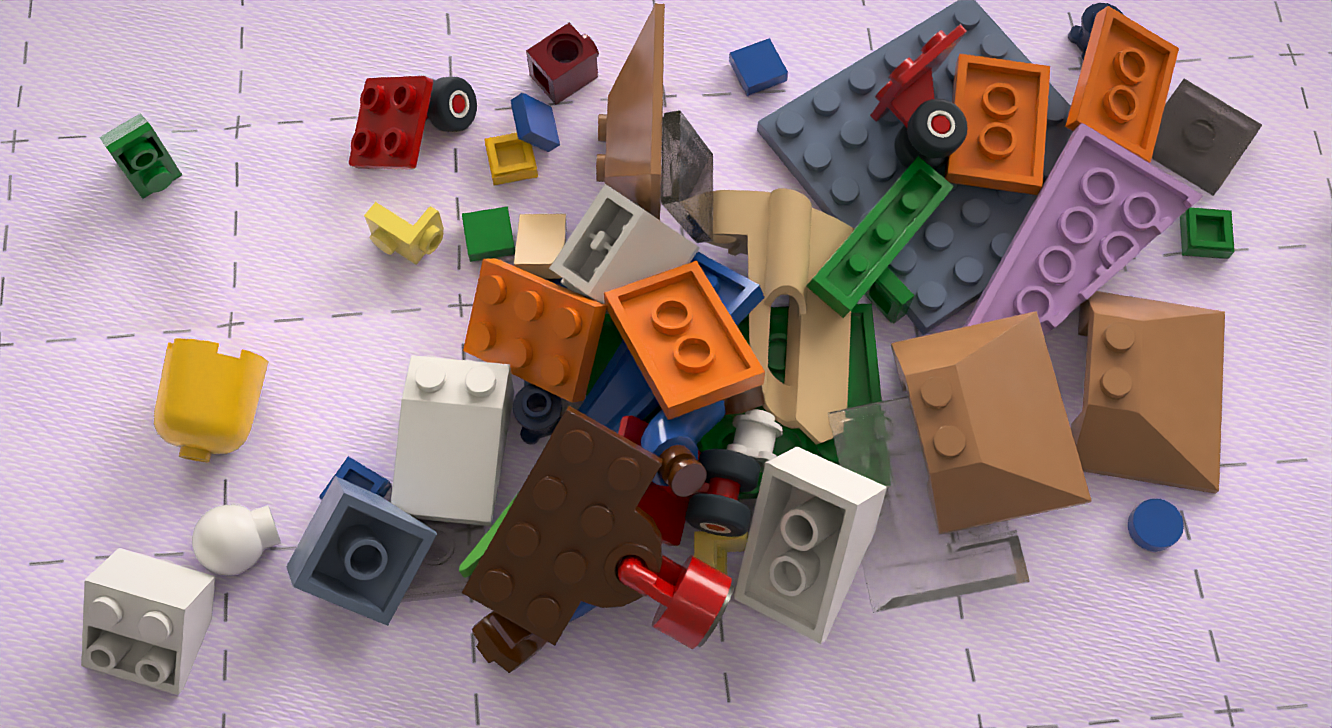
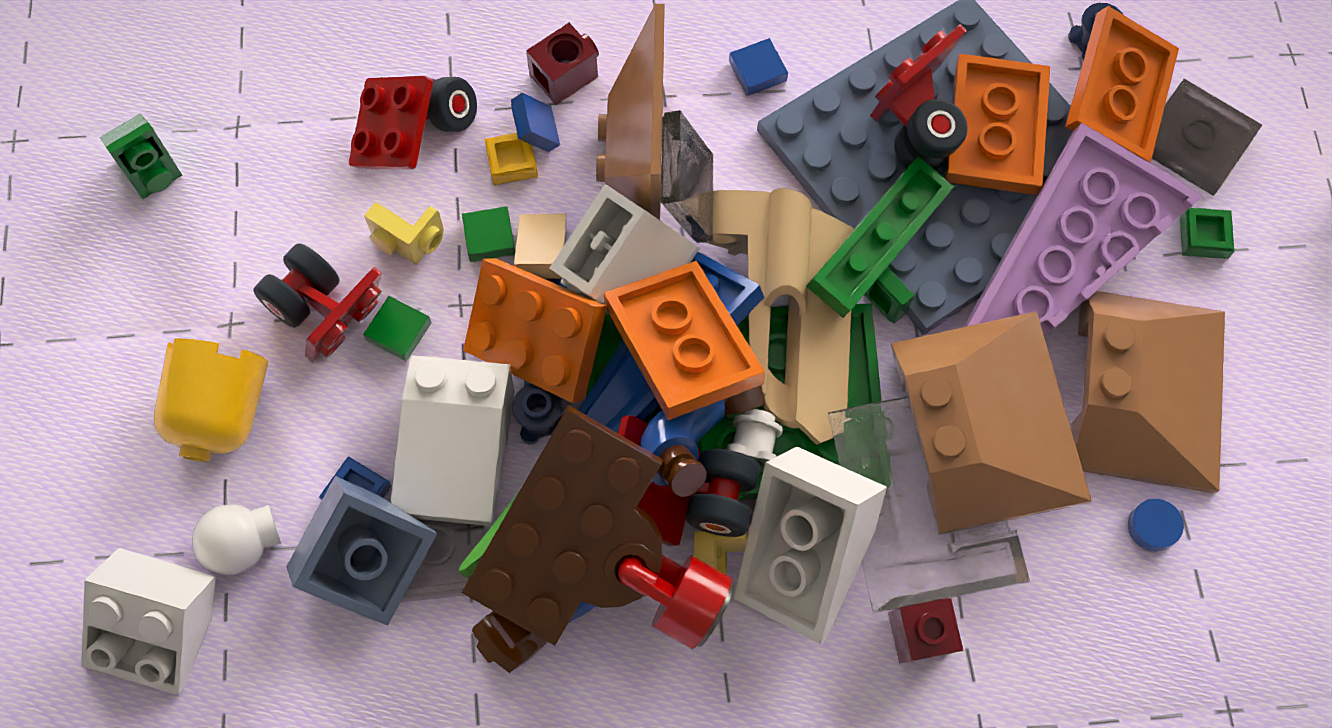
(311, 281): none -> plate
(397, 328): none -> green tile
(925, 630): none -> dark red brick

